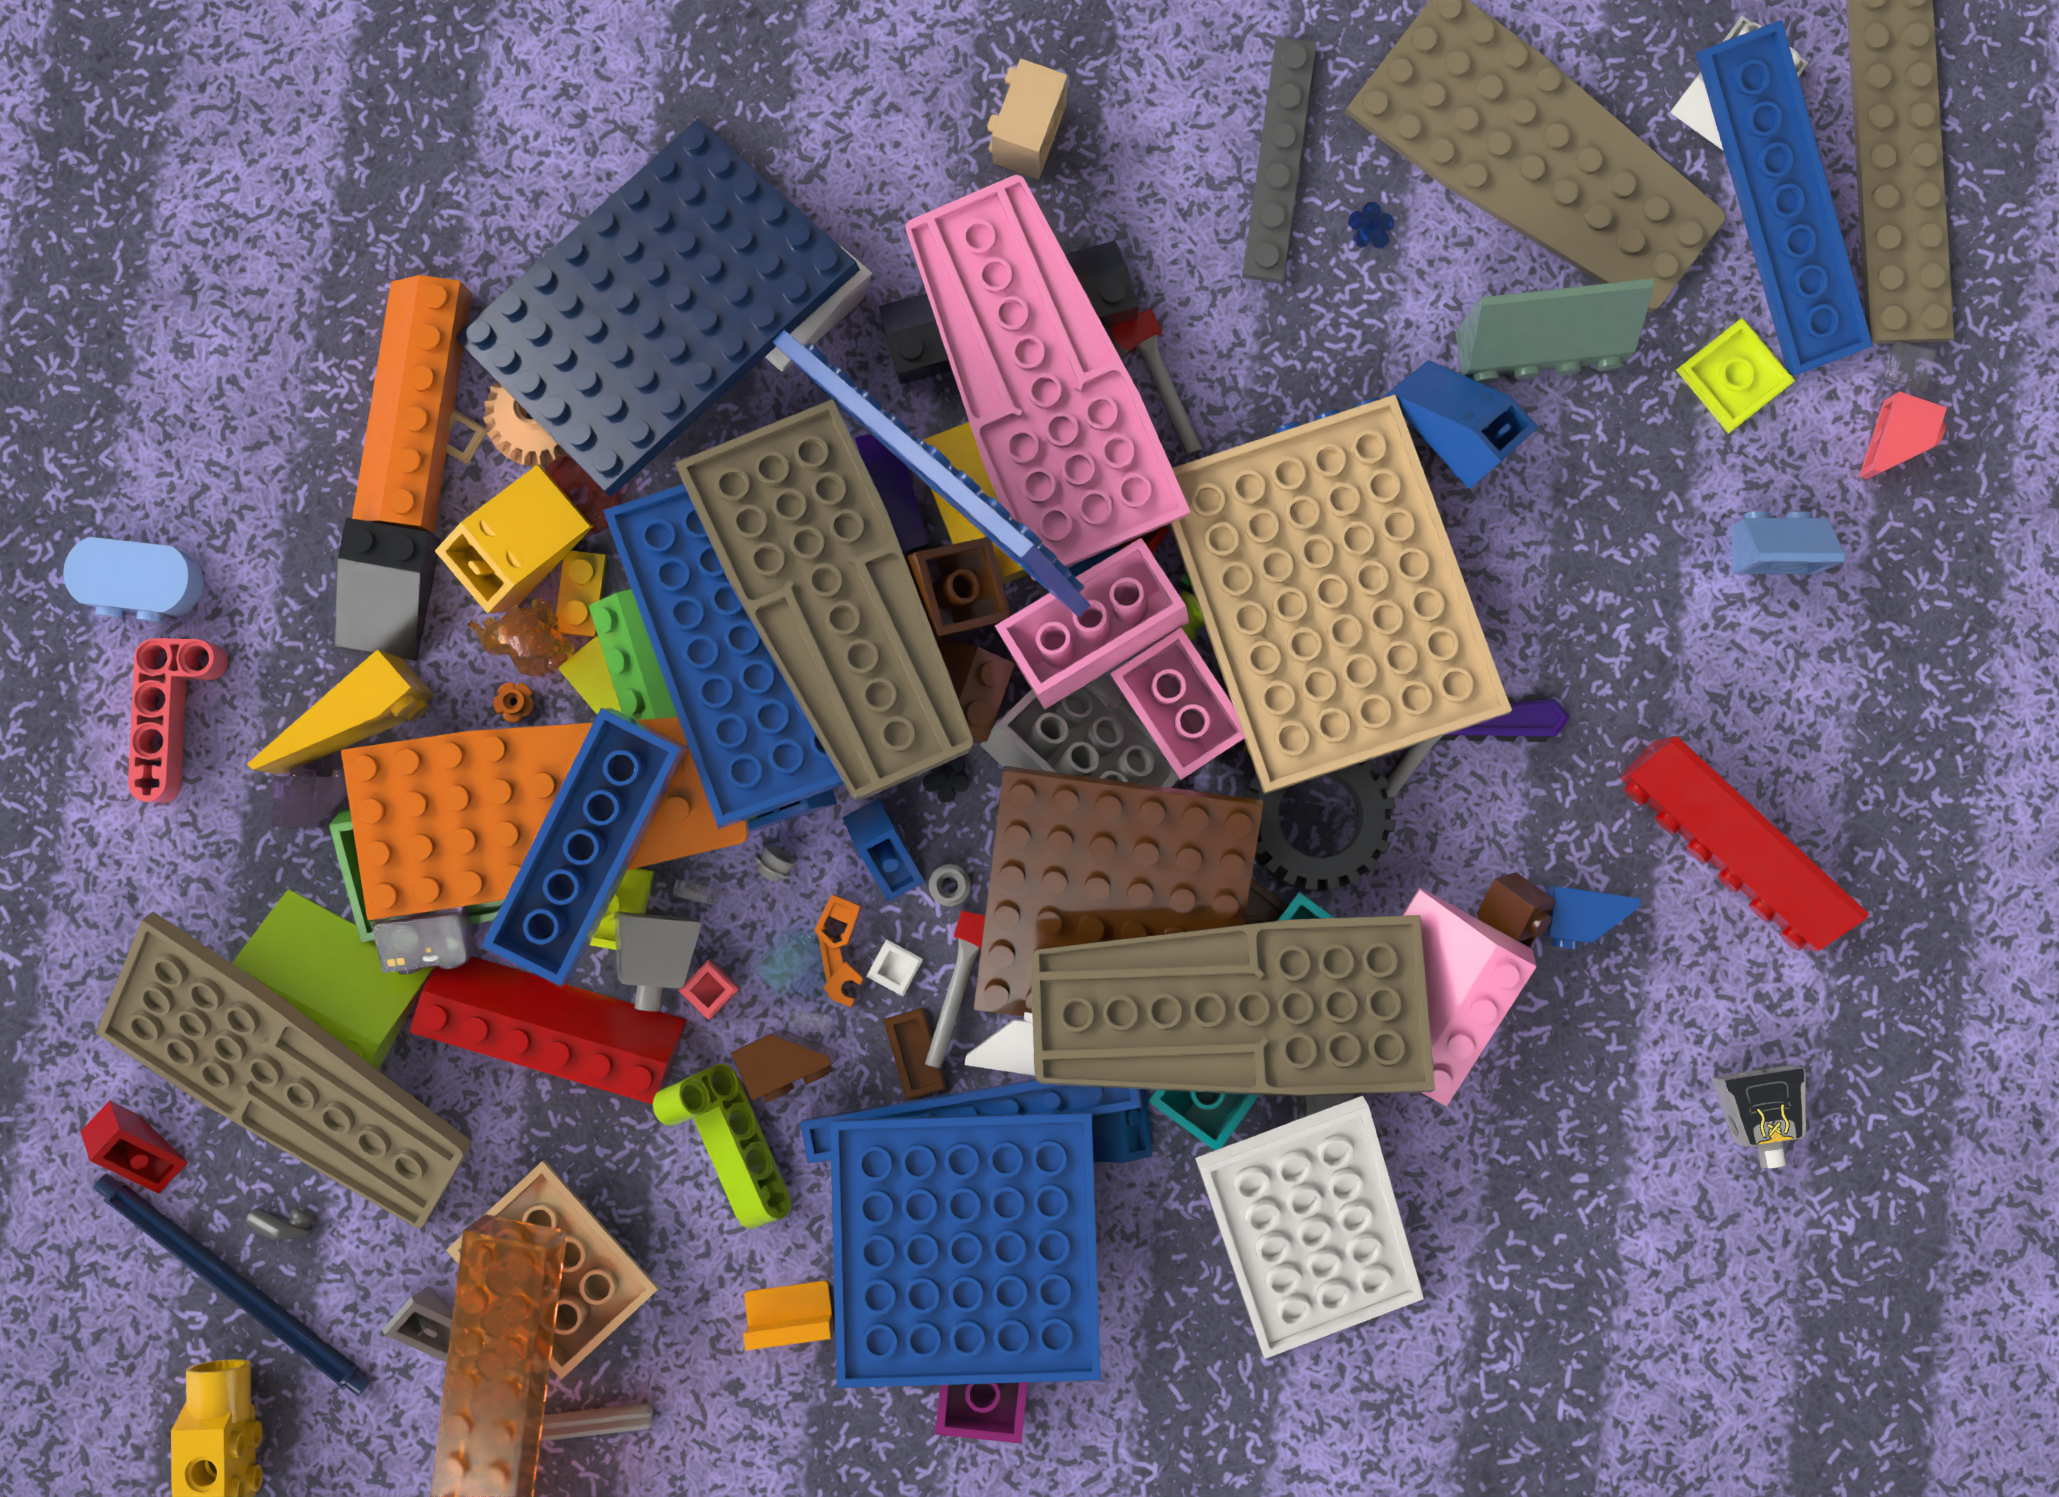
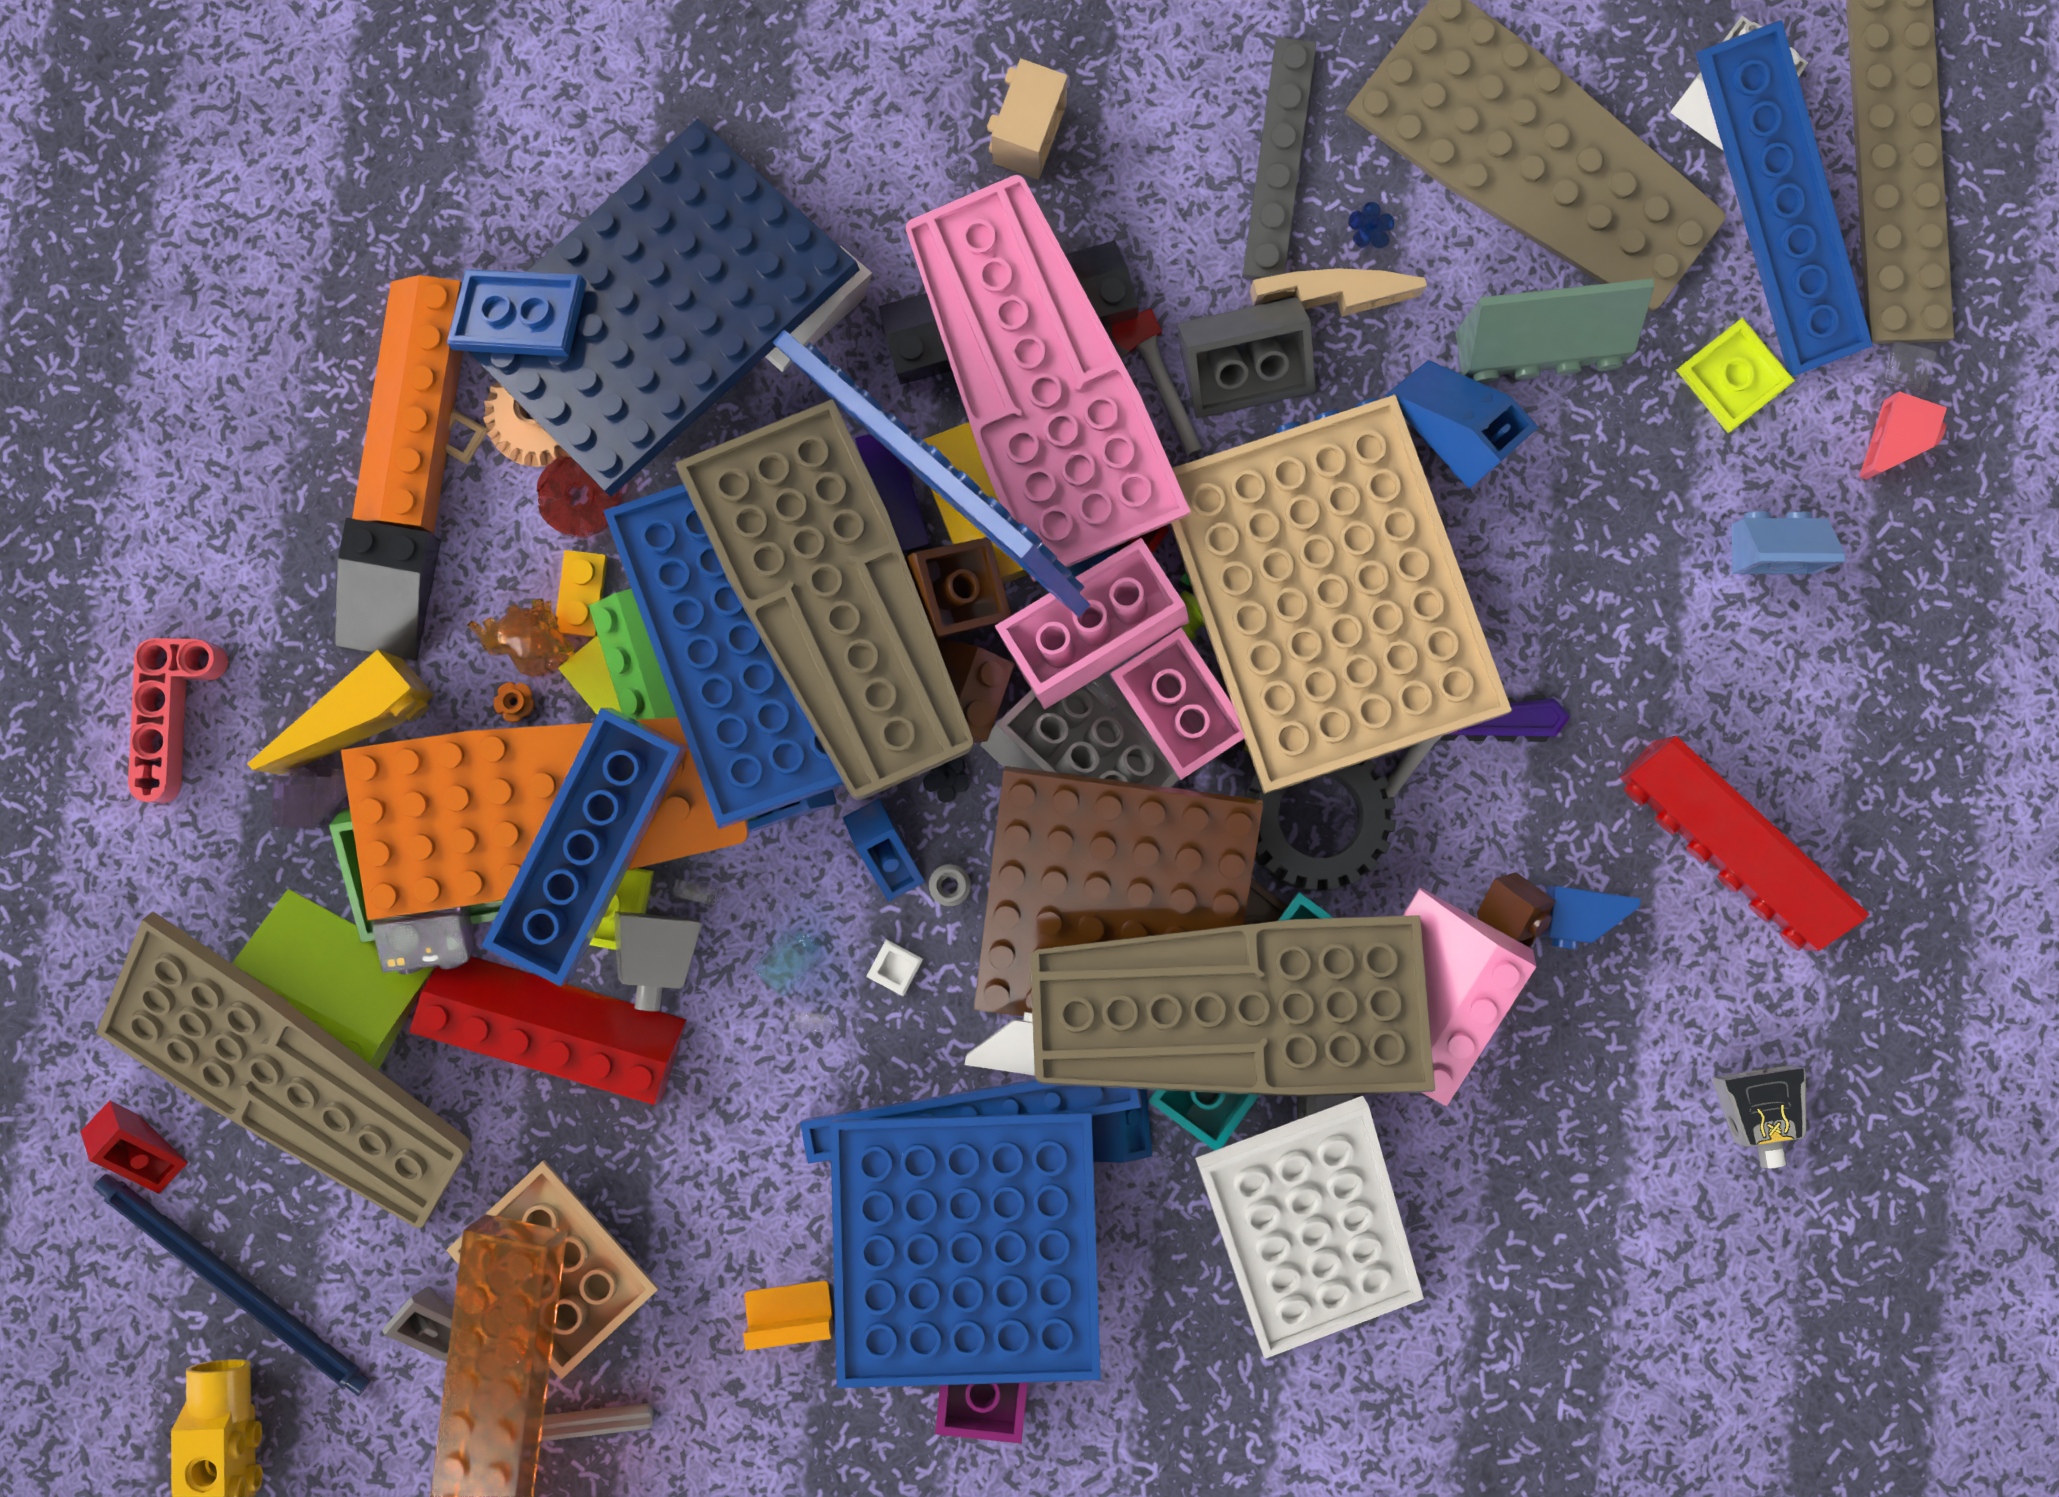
(133, 578): light blue brick -> none
(281, 1229): dark grey arm -> none
(514, 540): yellow slope -> none
(517, 312): none -> tile
(710, 989): coral slope -> none
(732, 1141): lime beam -> none
(772, 866): light grey plate -> none
(780, 1059): reddish brown slope -> none
(835, 968): orange piece -> none
(910, 1044): reddish brown tile -> none
(970, 936): light grey piece -> none
(1247, 357): none -> dark grey slope
(1351, 288): none -> tan slope

